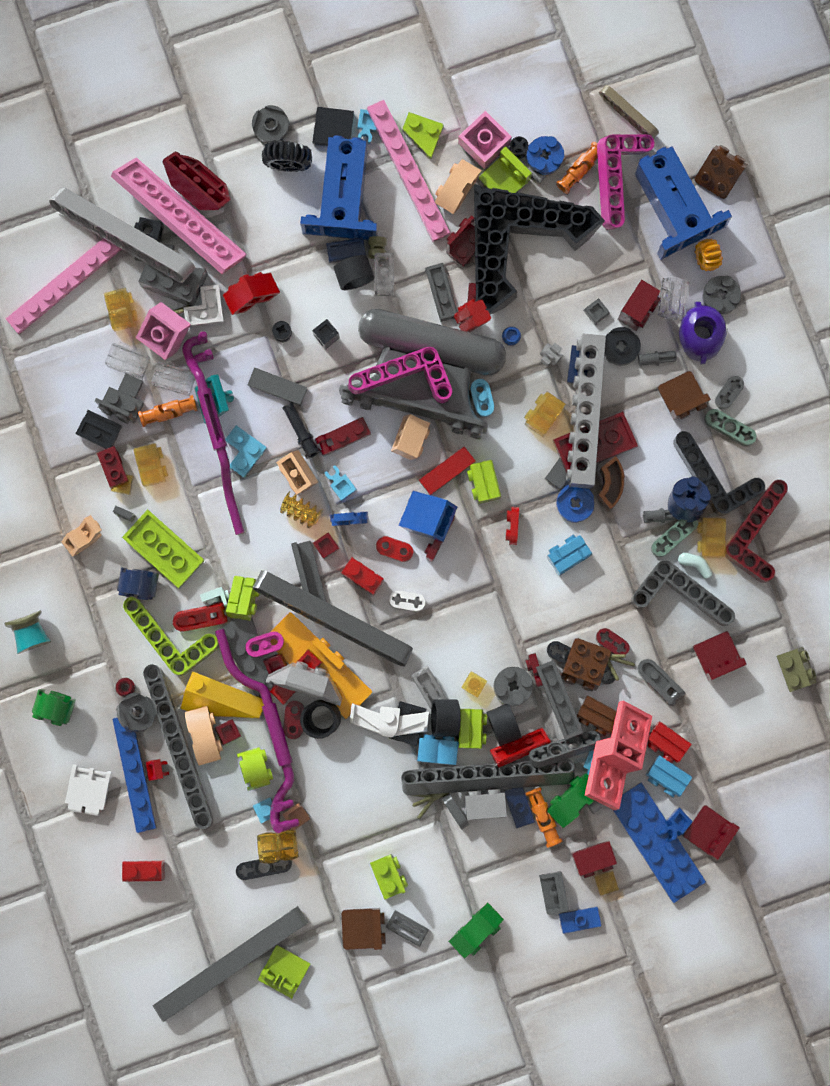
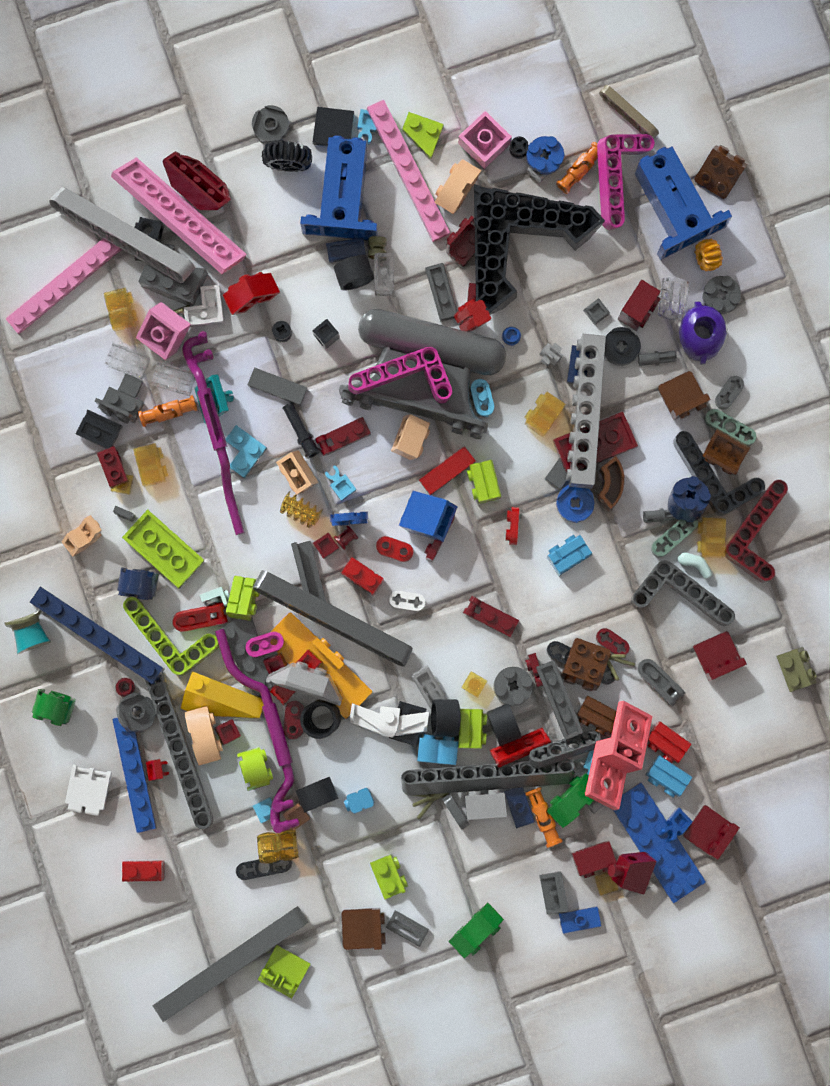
(97, 635): none -> dark blue plate
(316, 794): none -> black piece
(345, 537): none -> dark red bush
(358, 801): none -> dark azure brick
(491, 617): none -> dark red plate
(506, 173): lime bracket -> none
(633, 871): none -> dark red torso
(725, 452): none -> reddish brown bracket

